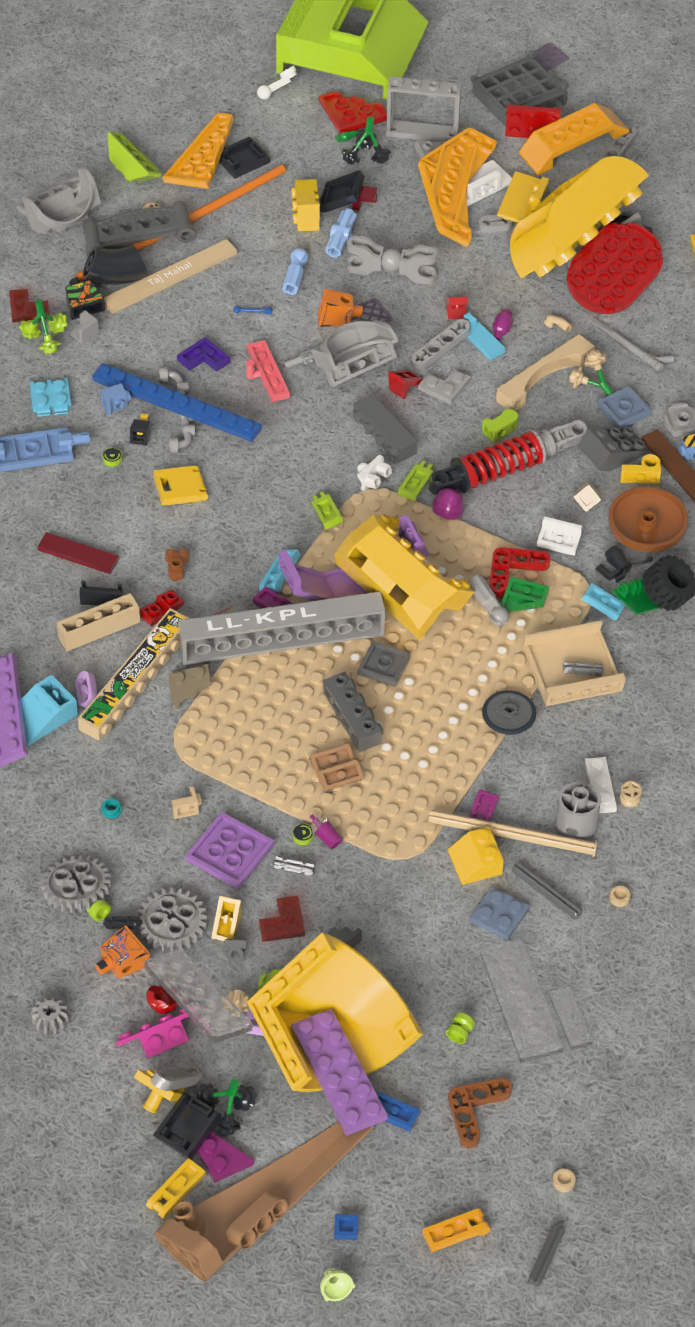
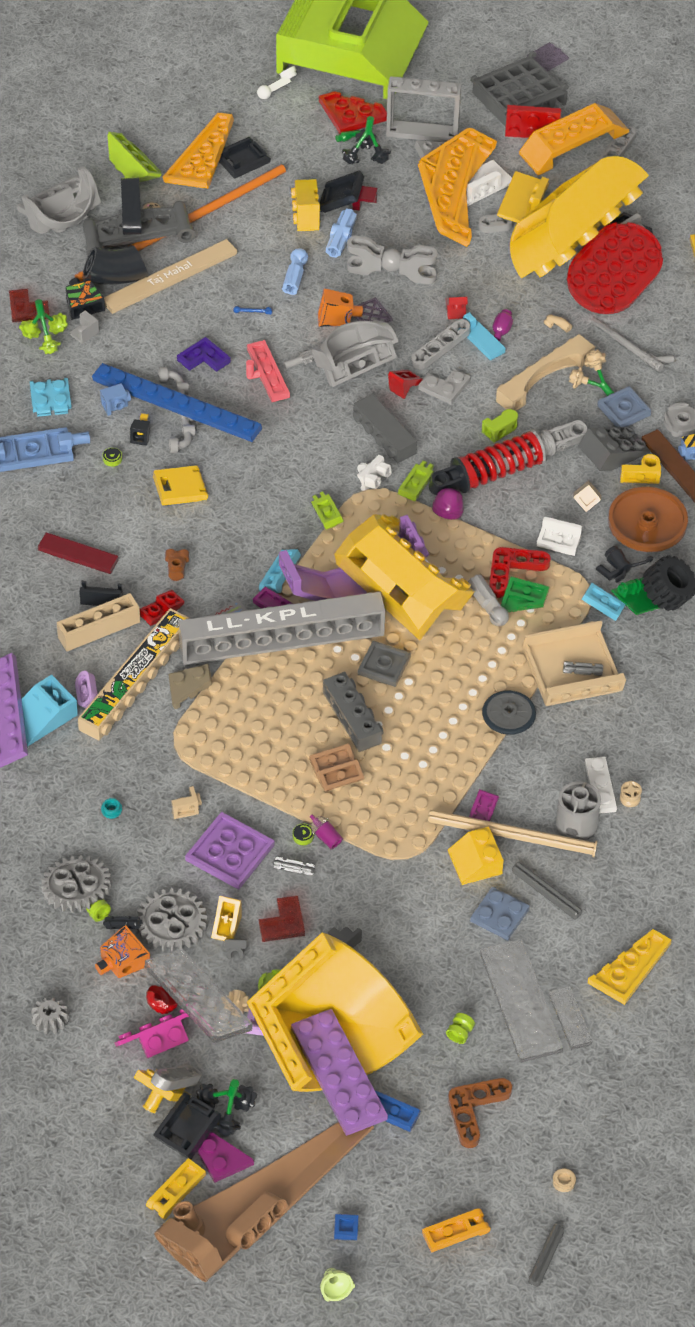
(131, 206): none -> black beam
(620, 896): tan tile -> none
(631, 967): none -> yellow wing

